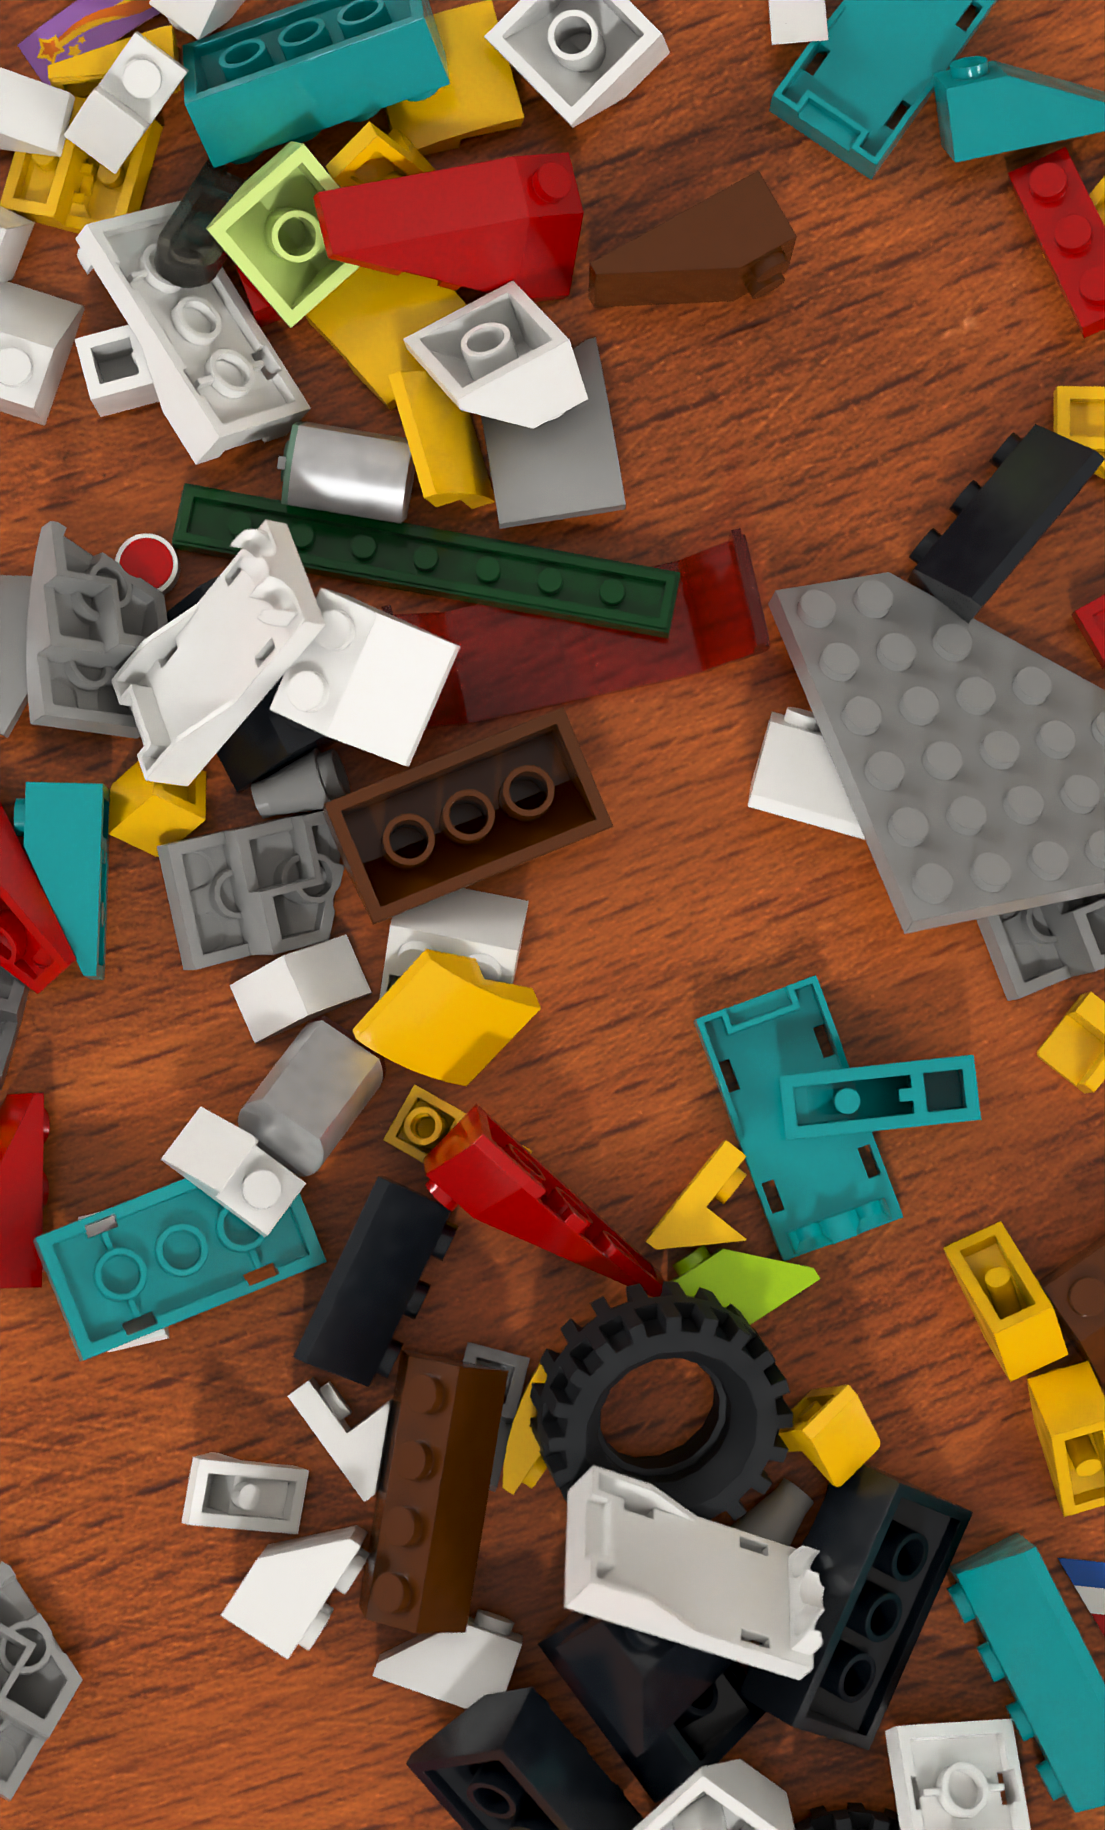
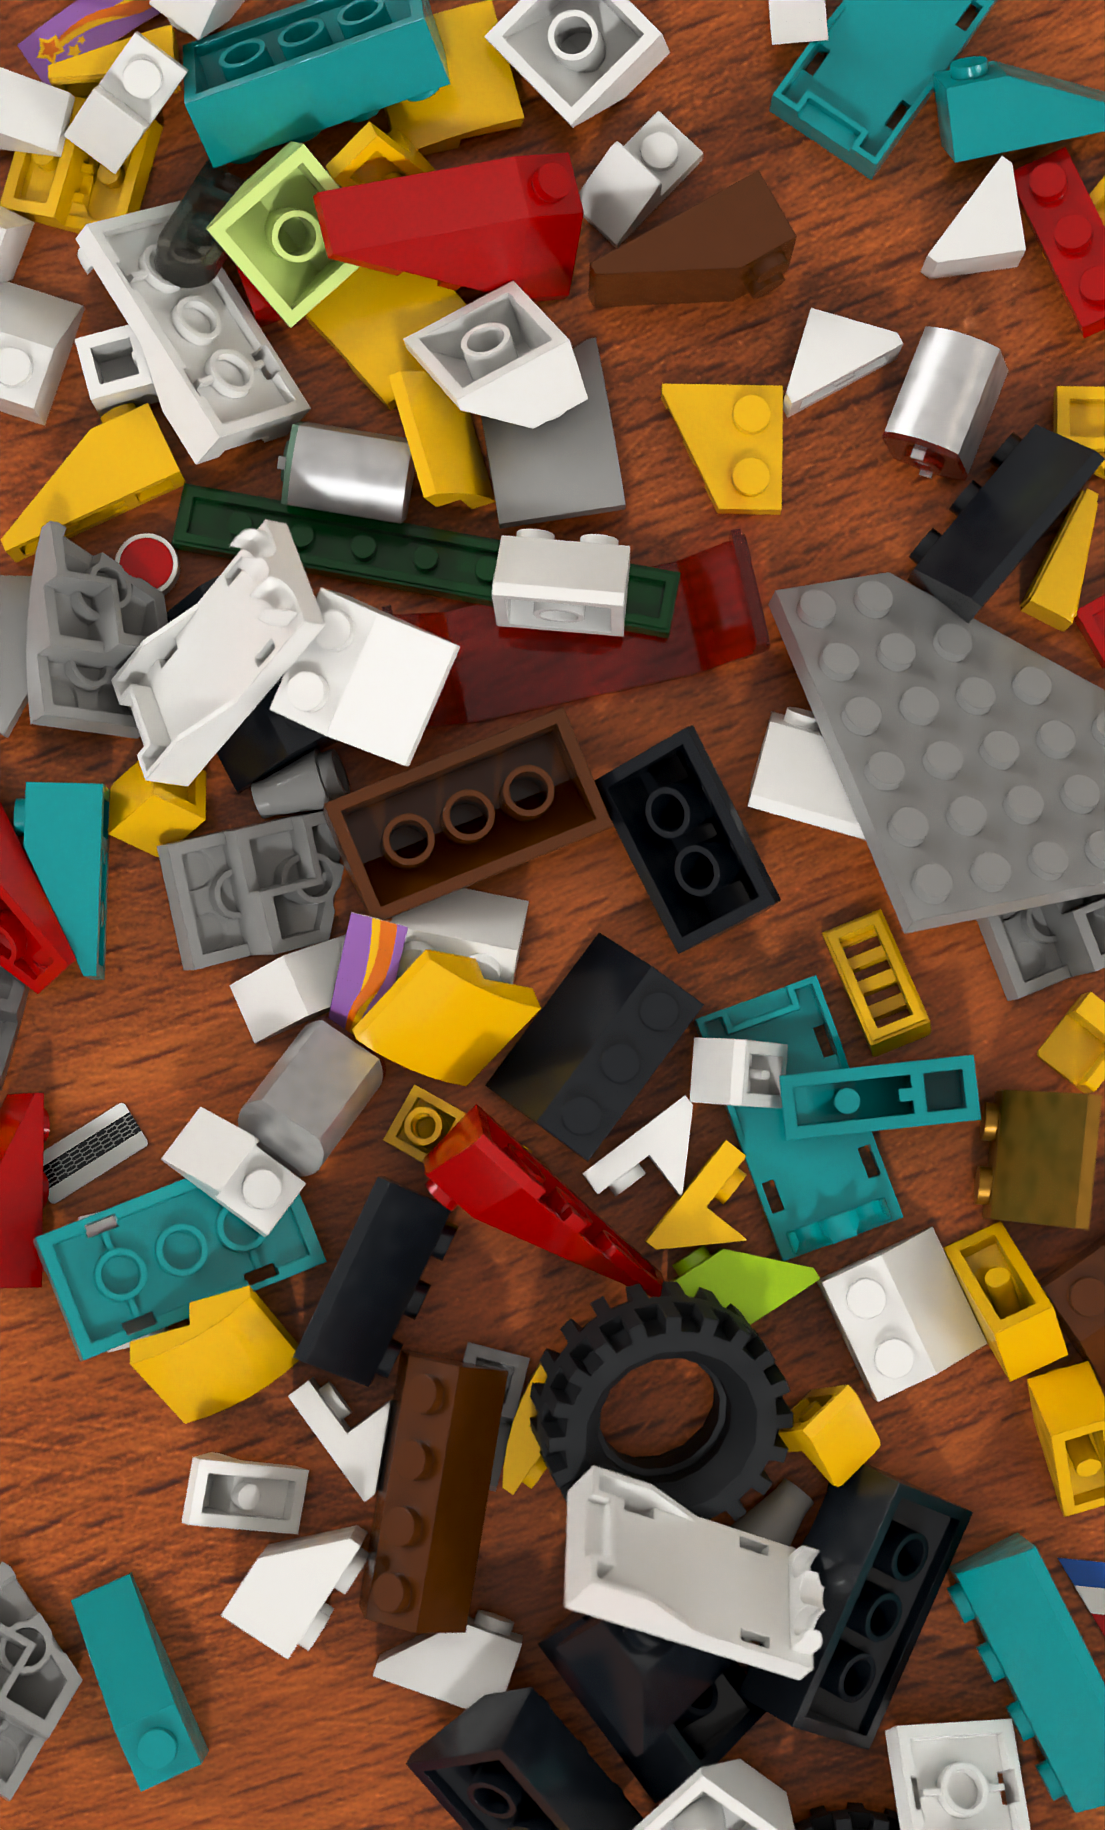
(91, 1151): none -> sticker
(103, 477): none -> yellow slope
(138, 1683): none -> teal slope
(219, 1358): none -> yellow slope
(366, 967): none -> medium lavender sticker
(561, 583): none -> white slope
(594, 1045): none -> black slope
(637, 178): none -> white slope
(662, 1140): none -> white slope
(686, 840): none -> black slope
(733, 442): none -> yellow wing
(737, 1072): none -> white slope
(834, 355): none -> white slope
(899, 1032): none -> yellow slope
(902, 1314): none -> white slope
(945, 403): none -> flat silver piece
(985, 231): none -> white slope
(1039, 1157): none -> pearl gold slope
(1059, 580): none -> yellow slope

